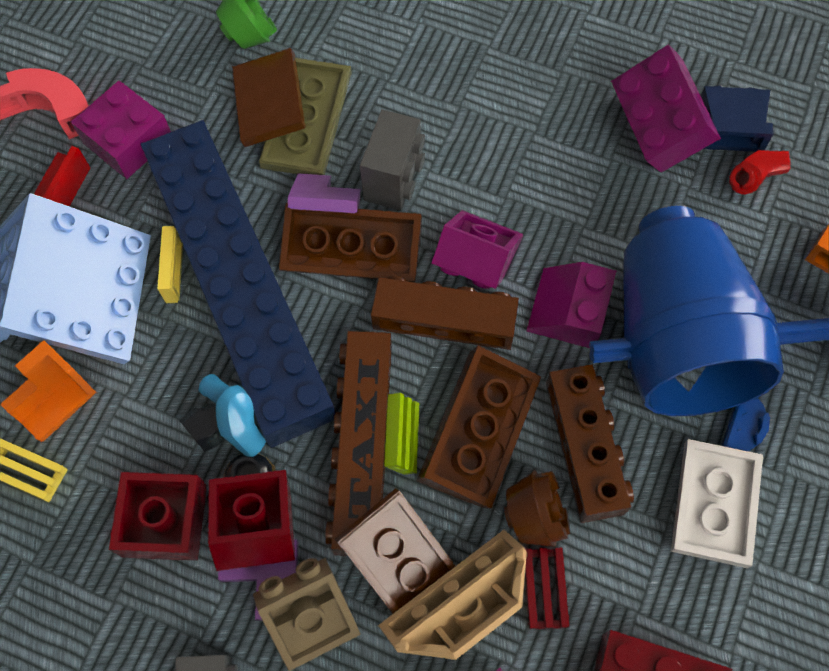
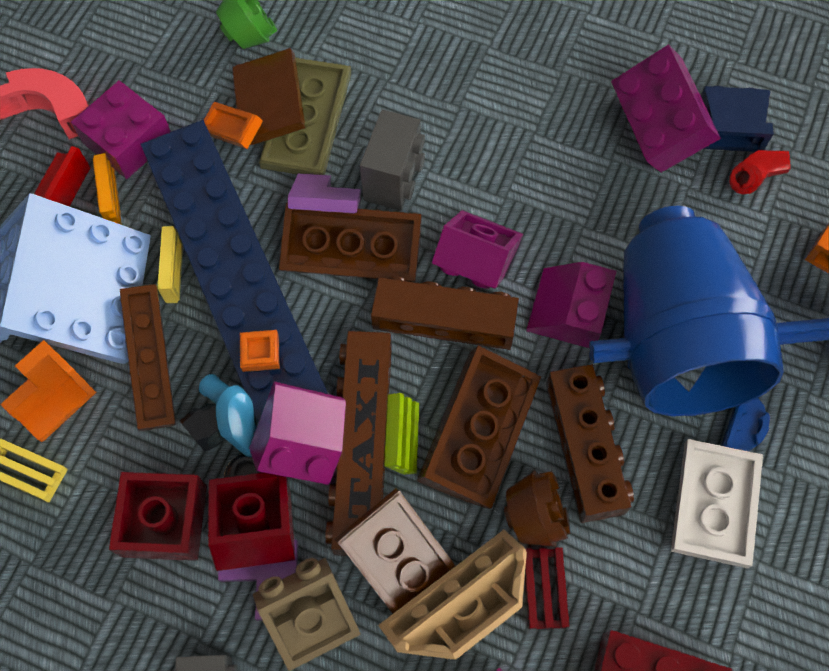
(106, 189): none -> light orange tile
(147, 357): none -> reddish brown plate
(232, 125): none -> orange tile
(259, 350): none -> orange tile
(299, 434): none -> magenta slope

